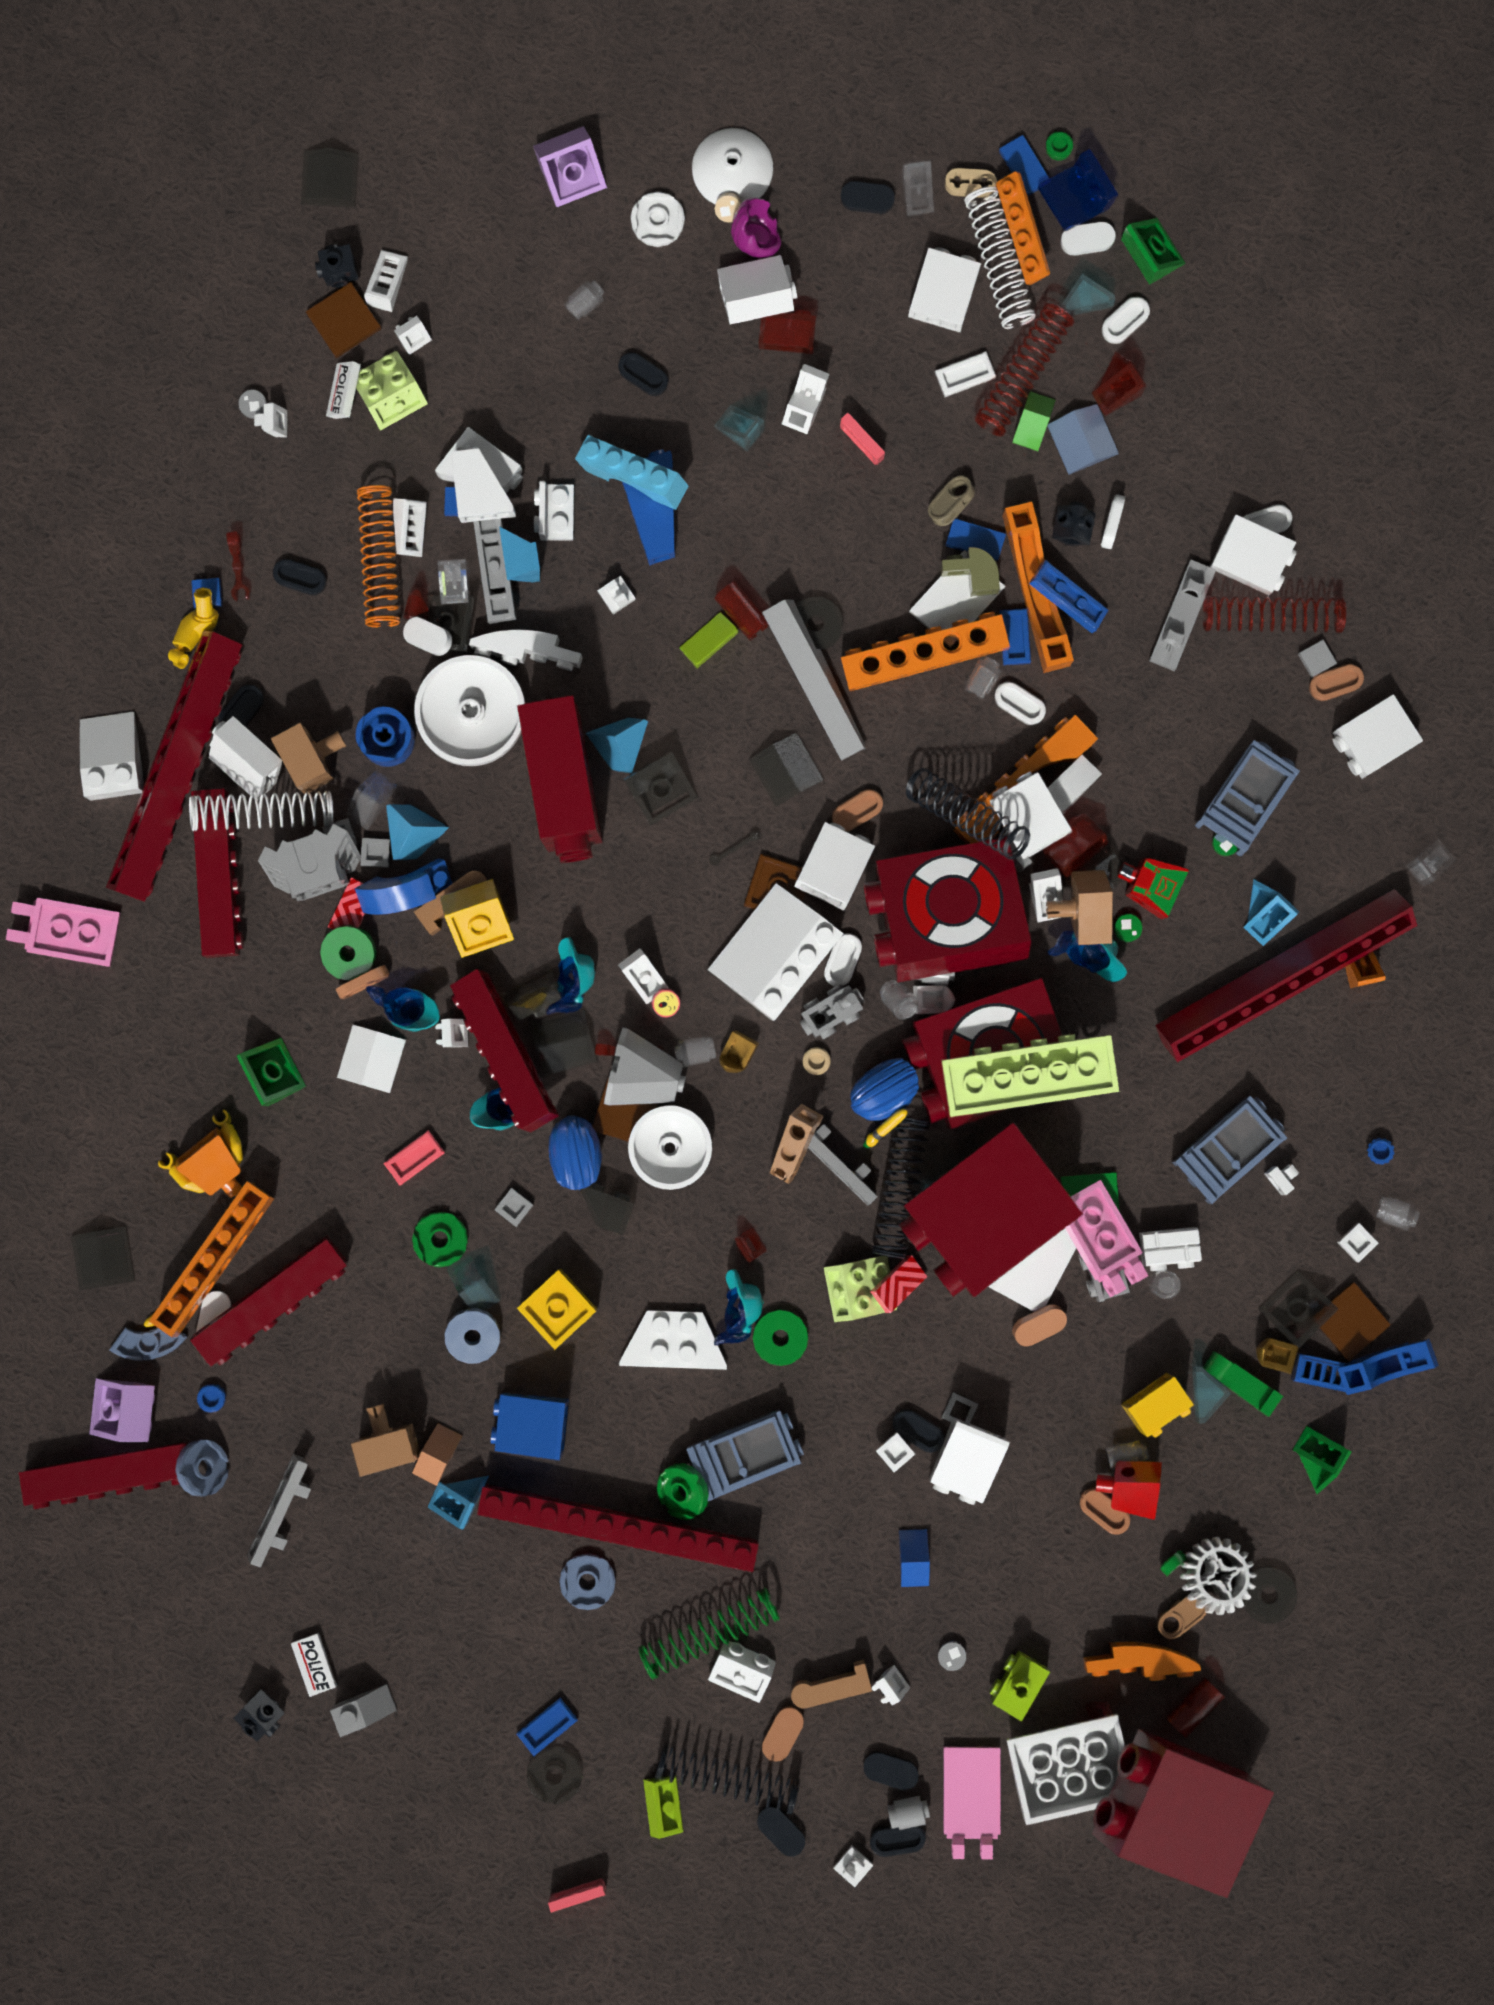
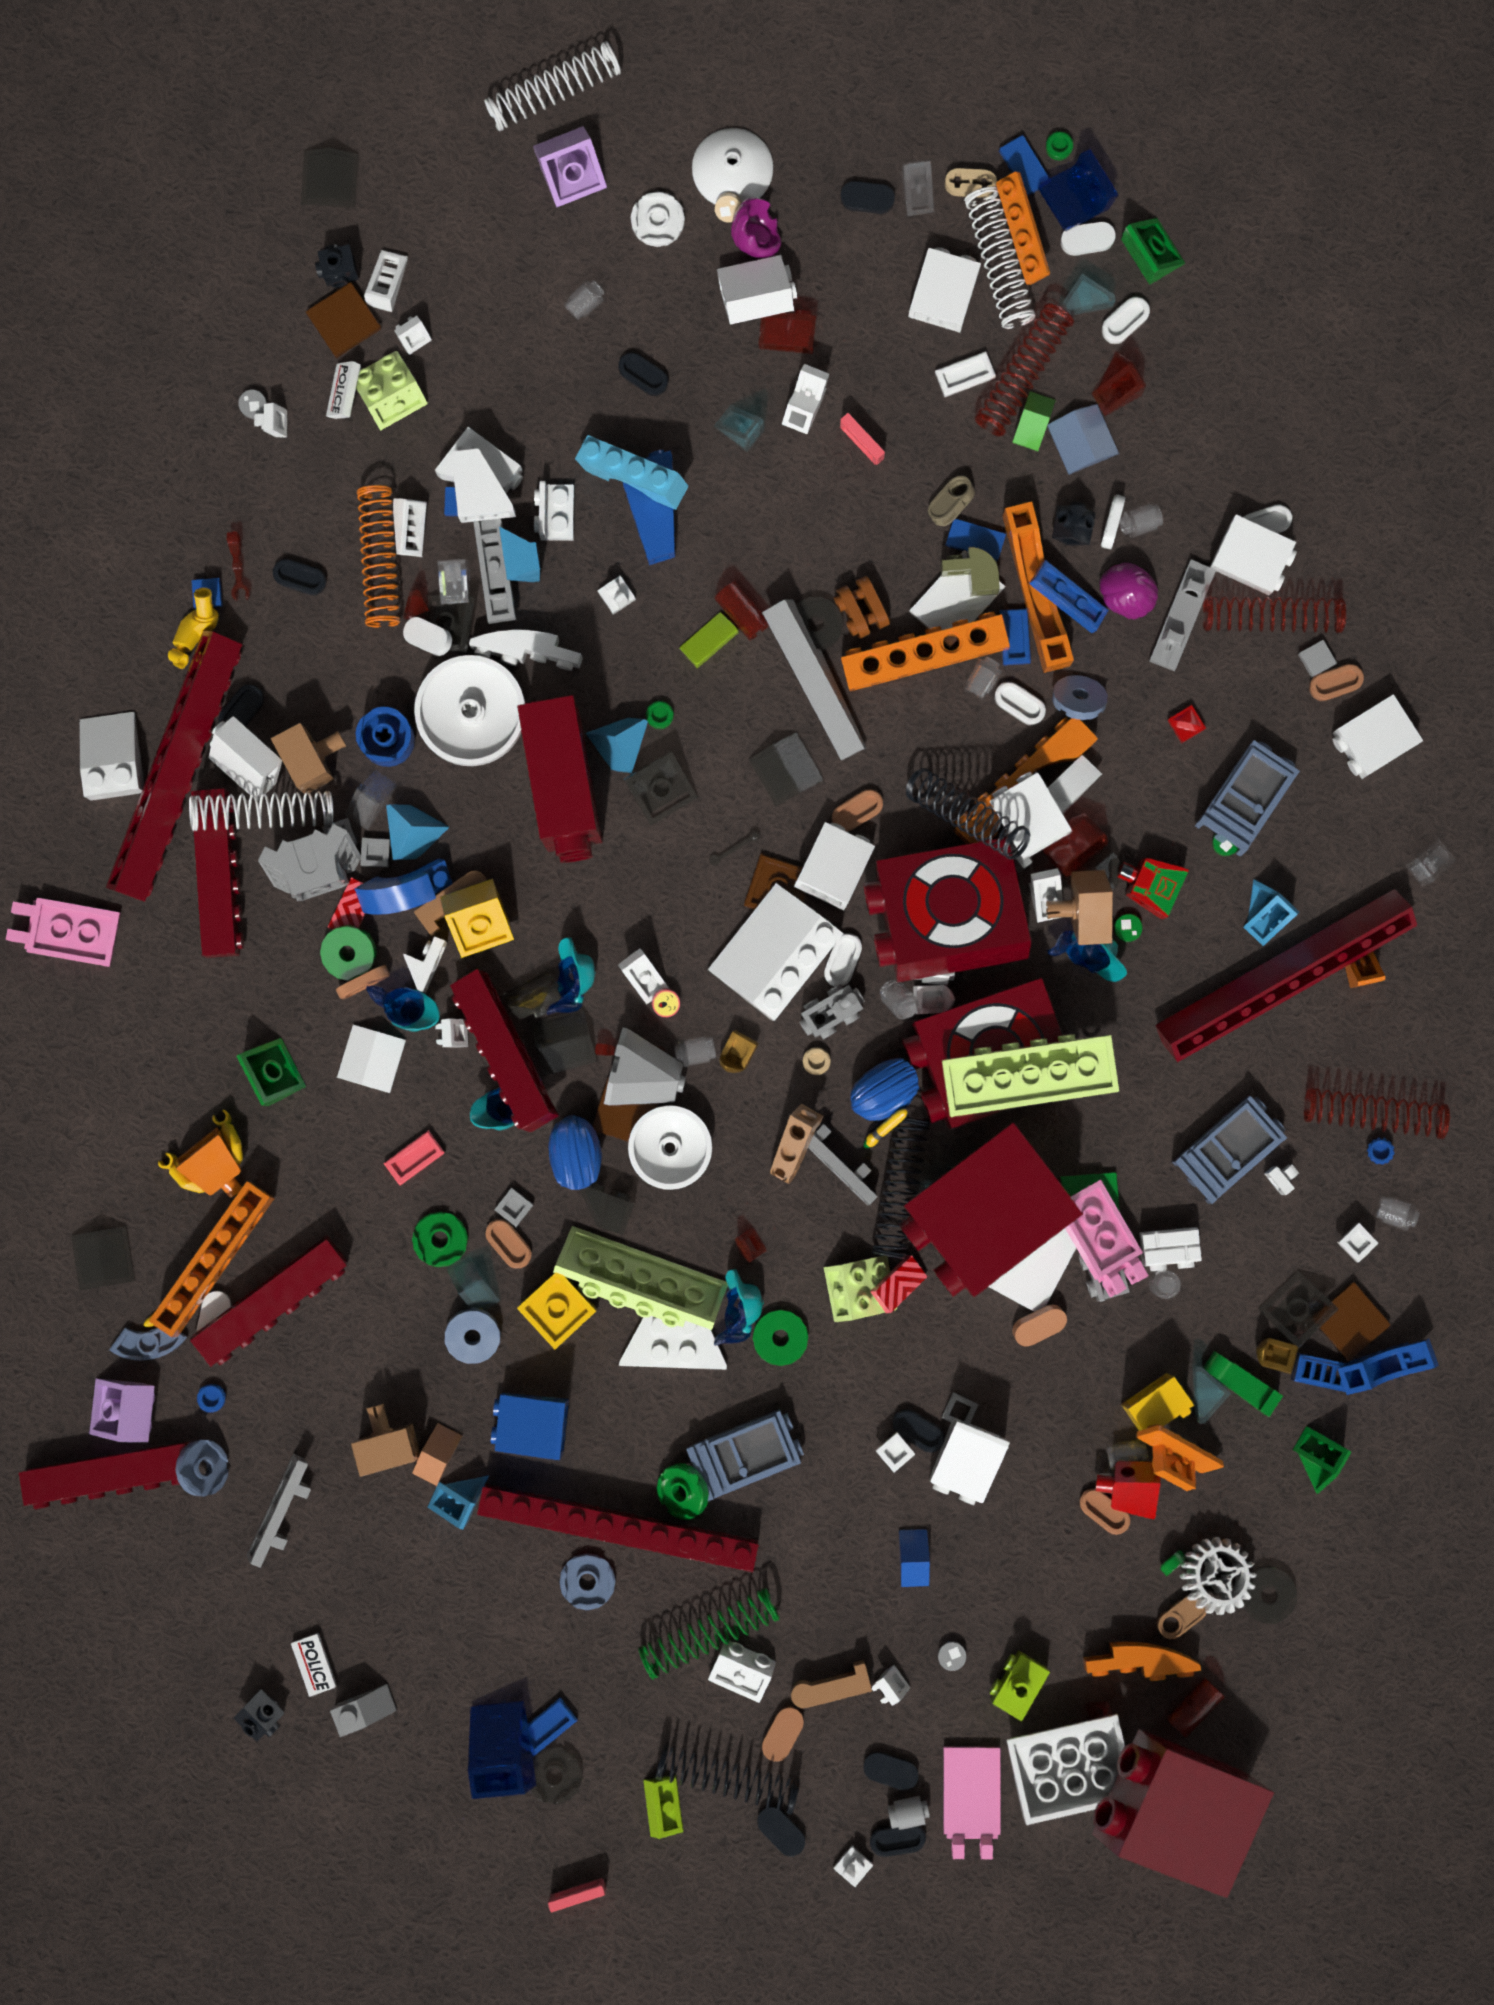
(423, 971): none -> white slope
(499, 1751): none -> clear blue slope
(508, 1243): none -> nougat tile
(607, 53): none -> white piece
(640, 1280): none -> yellowish green plate
(659, 715): none -> green tile
(857, 622): none -> dark orange brick
(1088, 708): none -> sand blue tile
(1128, 590): none -> magenta piece
(1141, 520): none -> clear brick
(1176, 1457): none -> orange bracket
(1186, 724): none -> red tile
(1312, 1097): none -> clear red piece

